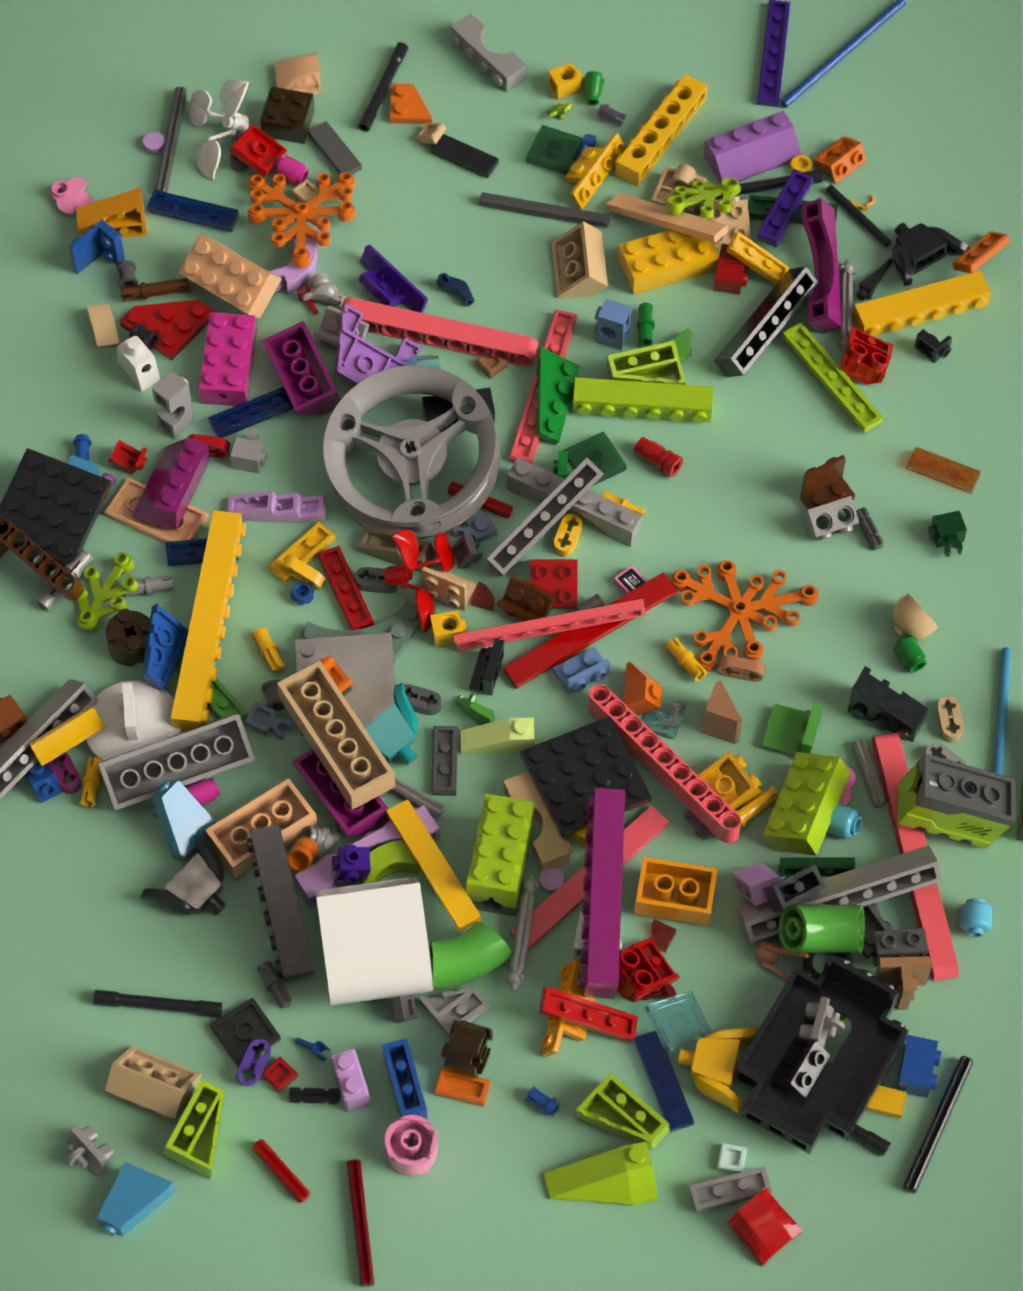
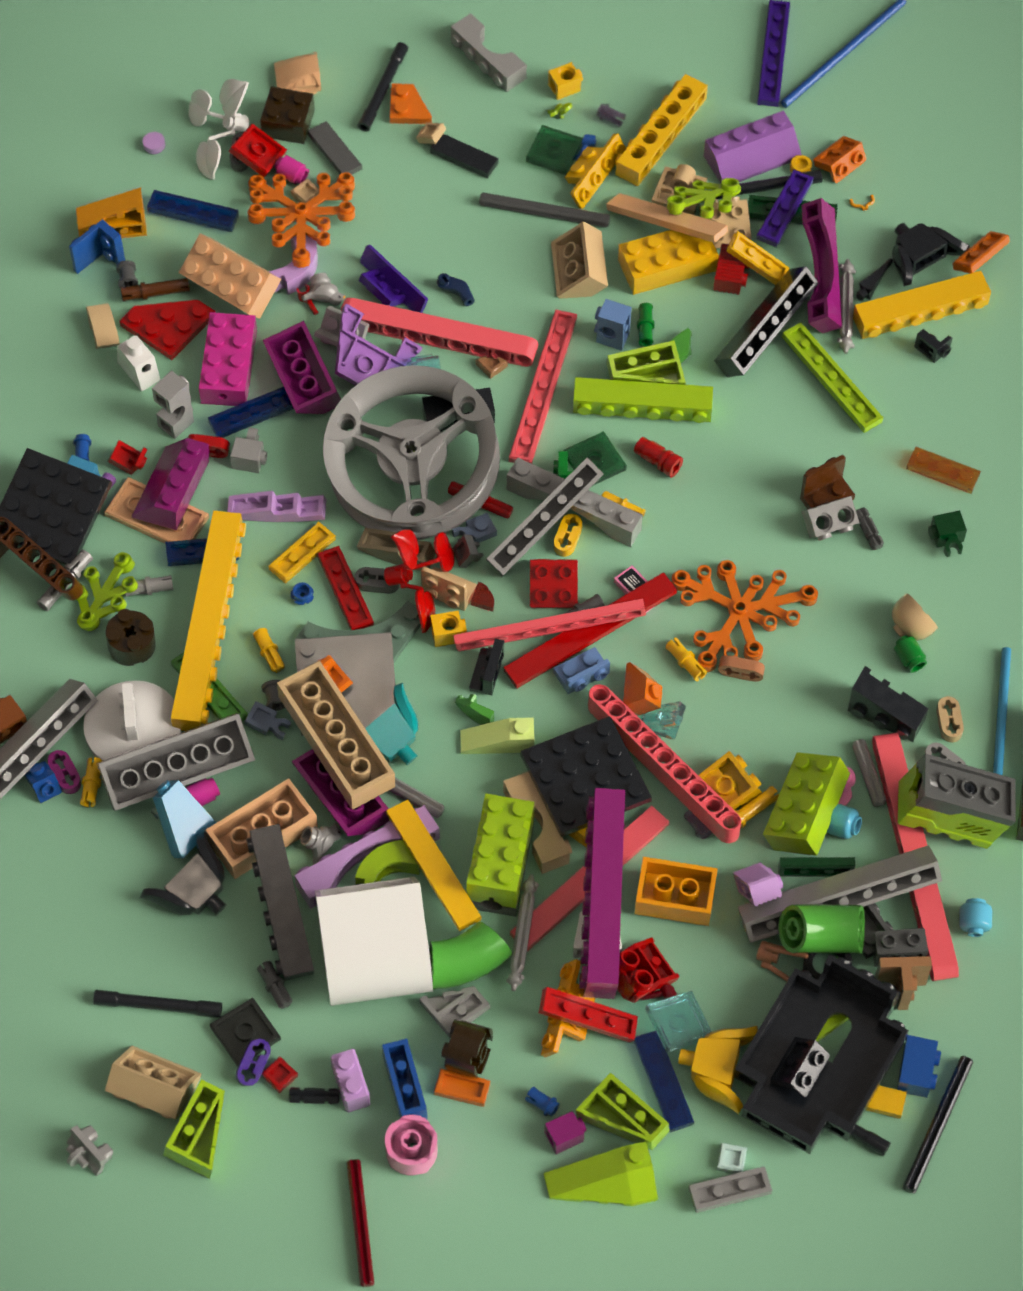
(66, 735): yellow tile -> none
(72, 196): bright pink plate -> none
(132, 1199): dark azure slope -> none
(148, 337): black bush -> none
(163, 647): blue wing -> none
(171, 139): dark grey axle -> none
(281, 1170): red axle -> none
(302, 854): orange wheel -> none
(303, 572): yellow beam -> none
(316, 1048): blue hand -> none
(352, 863): dark purple brick -> none
(402, 1008): dark grey tile -> none
(420, 697): dark grey beam -> none
(444, 760): dark grey tile -> none
(525, 600): reddish brown bracket -> none
(551, 879): lavender tile -> none
(554, 394): green wing -> none
(565, 1132): none -> magenta brick
(593, 86): green cone -> none
(662, 935): clear red tile -> none
(721, 716): medium nougat slope -> none
(763, 1226): red slope -> none
(792, 729): bright green bracket -> none
(794, 887): black brick -> none
(826, 1022): light grey hips -> none
(858, 215): black bar -> none
(865, 357): red slope -> none

